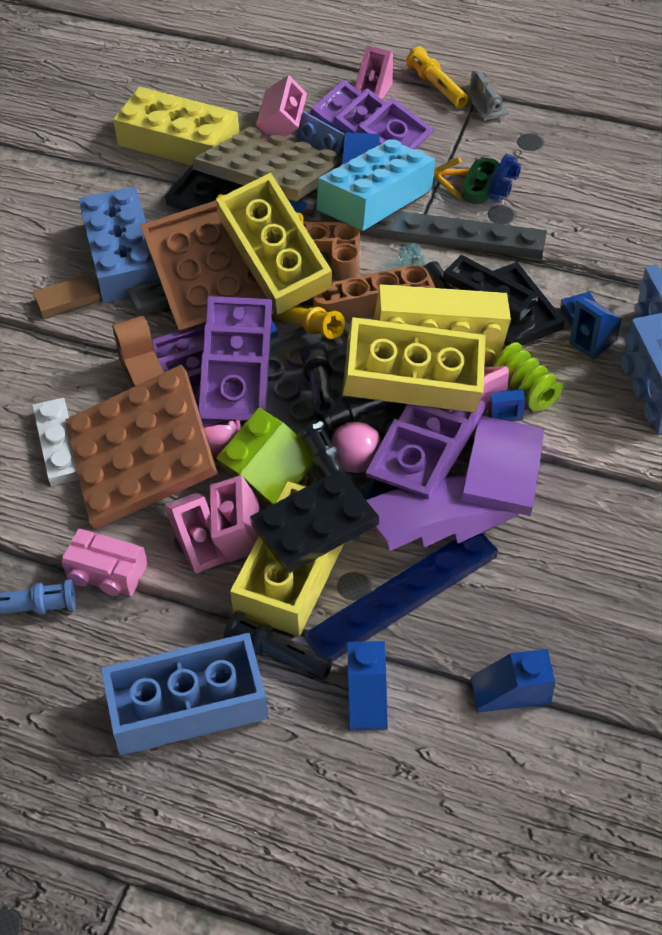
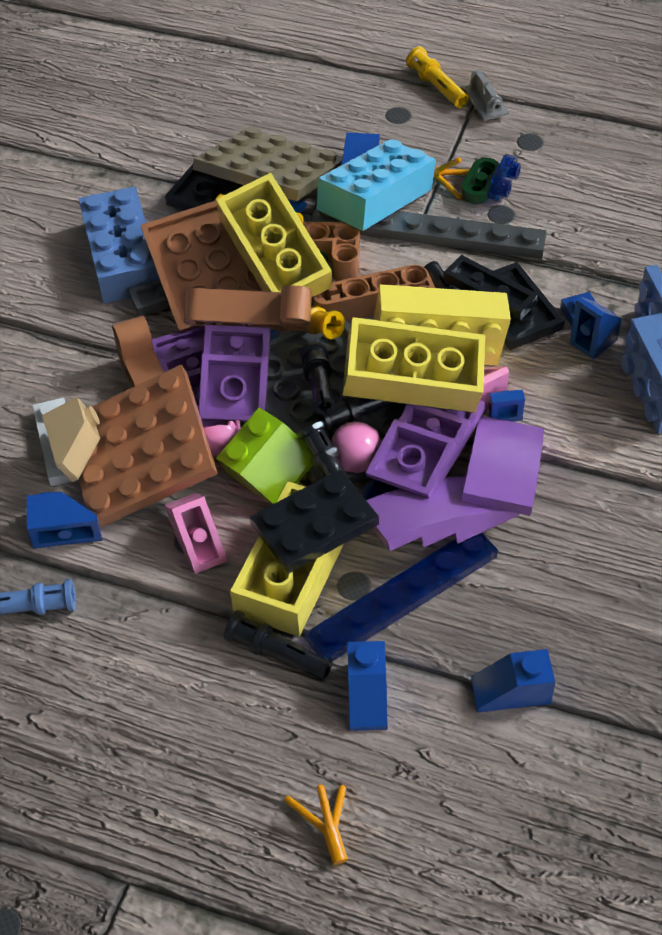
(59, 521): none -> blue slope
(66, 296): medium nougat tile -> none
(72, 436): none -> tan slope
(104, 563): bright pink brick -> none
(172, 125): light yellow brick -> none
(184, 693): medium blue brick -> none
(231, 508): bright pink brick -> none
(276, 310): none -> nougat beam
(281, 108): bright pink brick -> none
(320, 134): medium blue hinge -> none
(330, 828): none -> light orange plant
(367, 113): medium lavender slope -> none
(376, 71): bright pink slope -> none
(411, 255): clear light blue tile -> none
(527, 374): lime piece -> none

